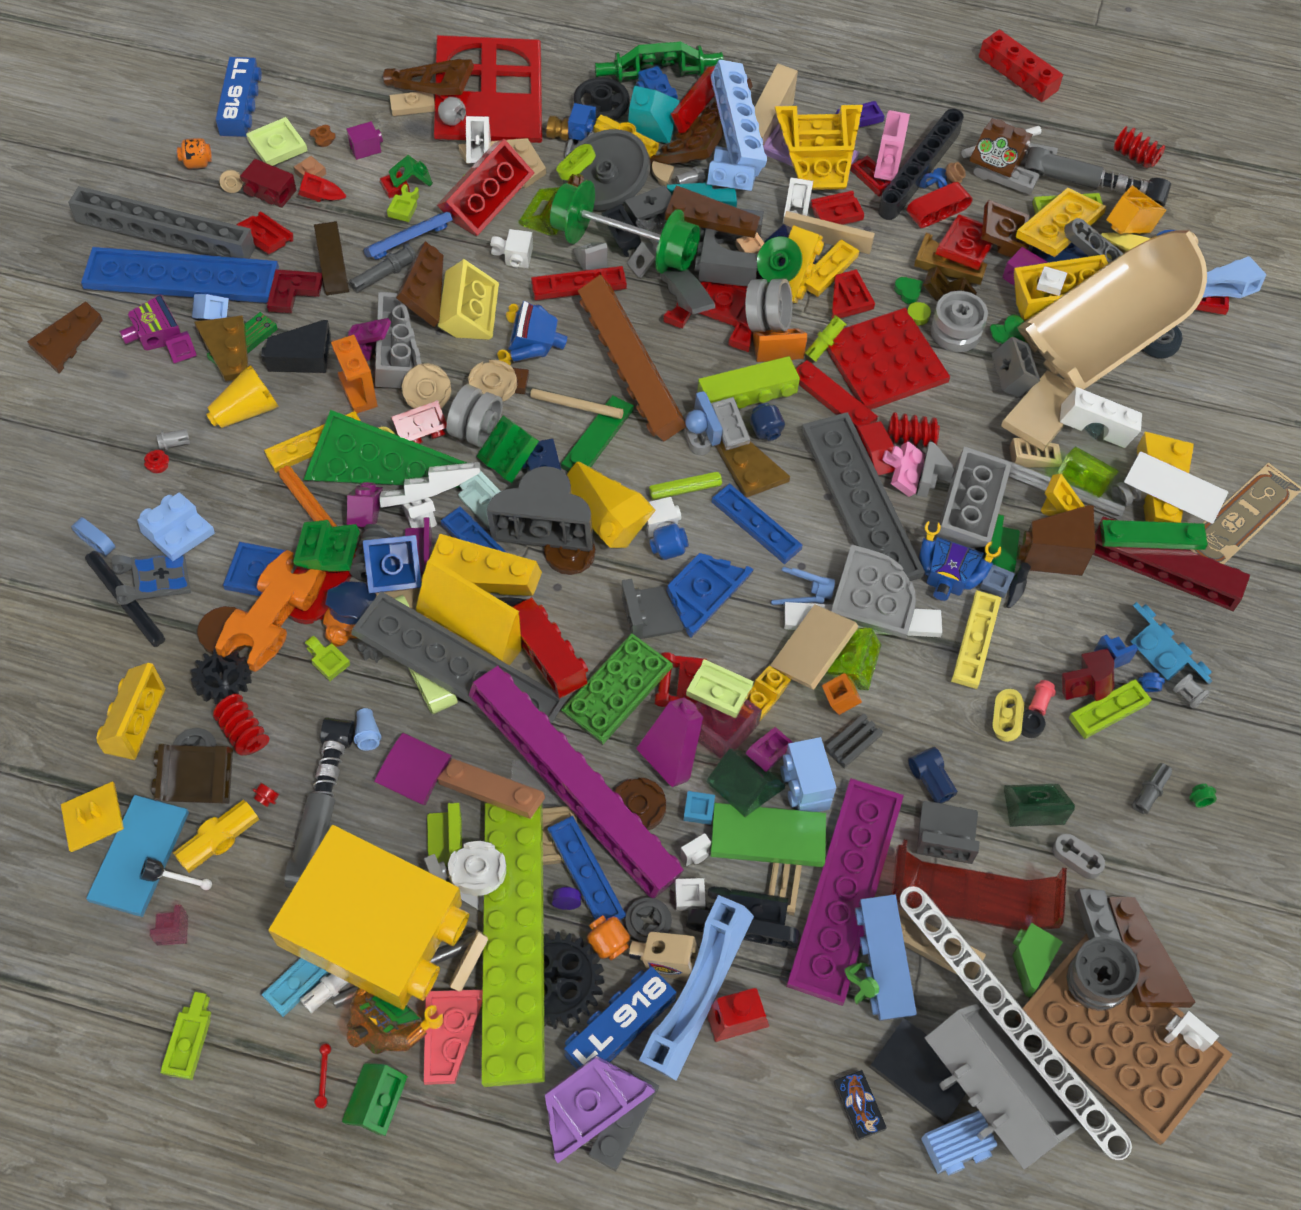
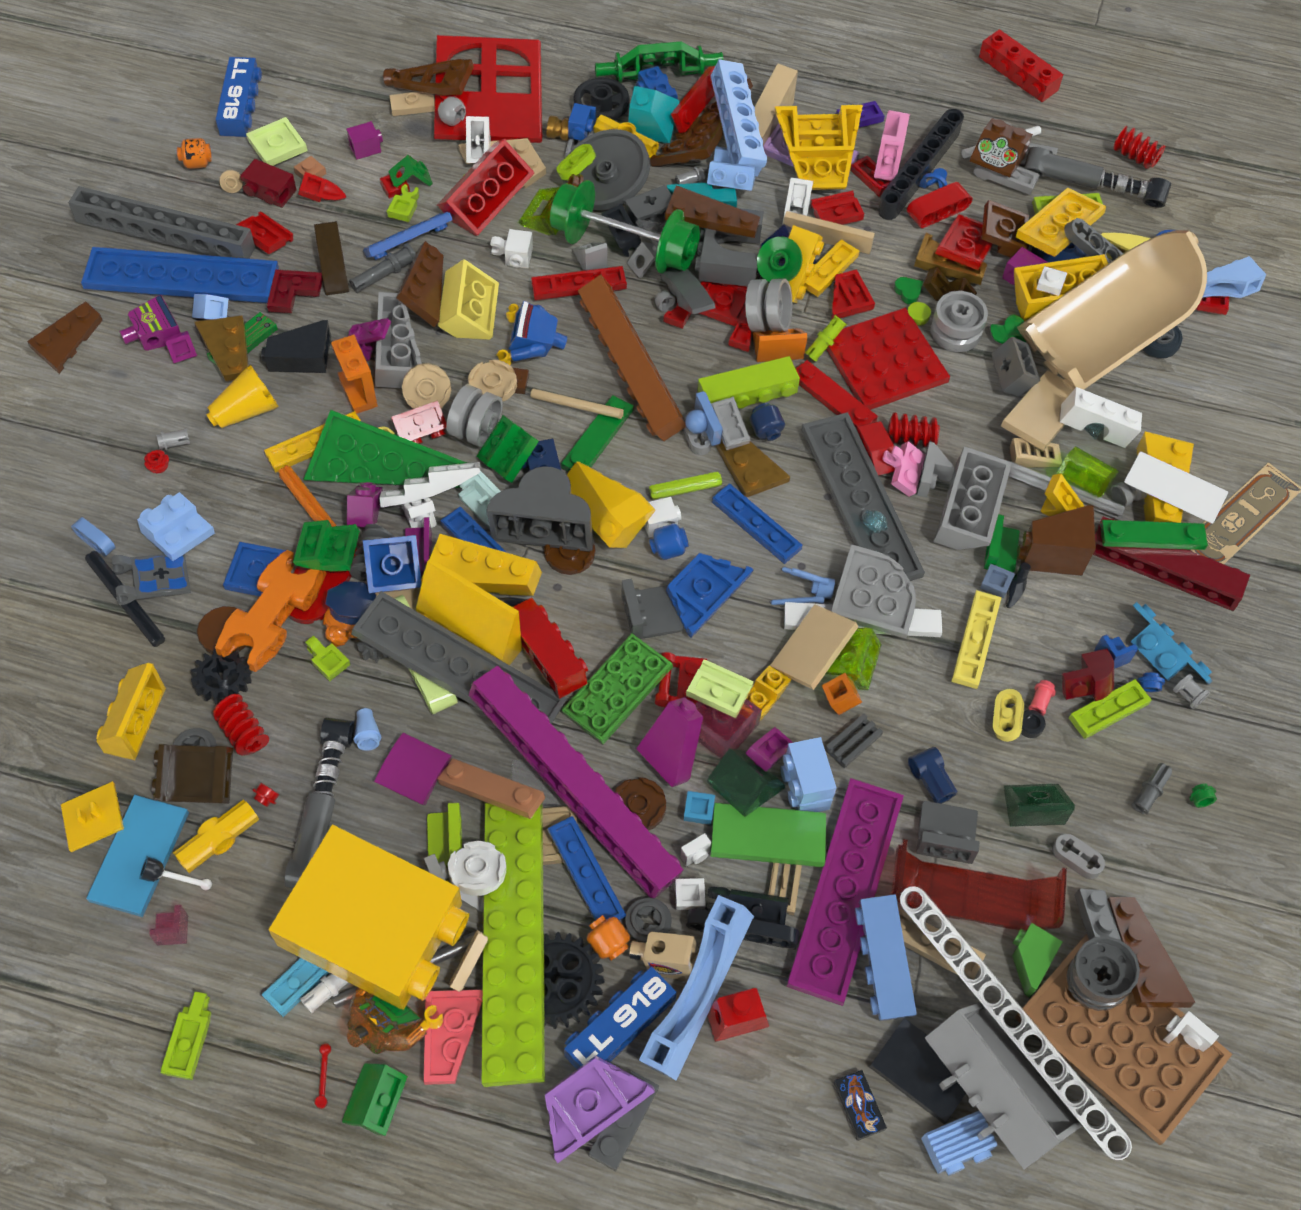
(323, 135): dark orange plate -> none
(566, 898): dark purple tile -> none
(662, 172): tan tile -> none
(665, 297): none -> light grey hinge
(749, 244): light nougat tile -> none
(868, 986): bright green piece -> none
(875, 521): none -> clear light blue plate
(953, 566): blue torso -> none
(955, 172): medium nougat plate -> none
(1135, 213): light orange wedge -> none

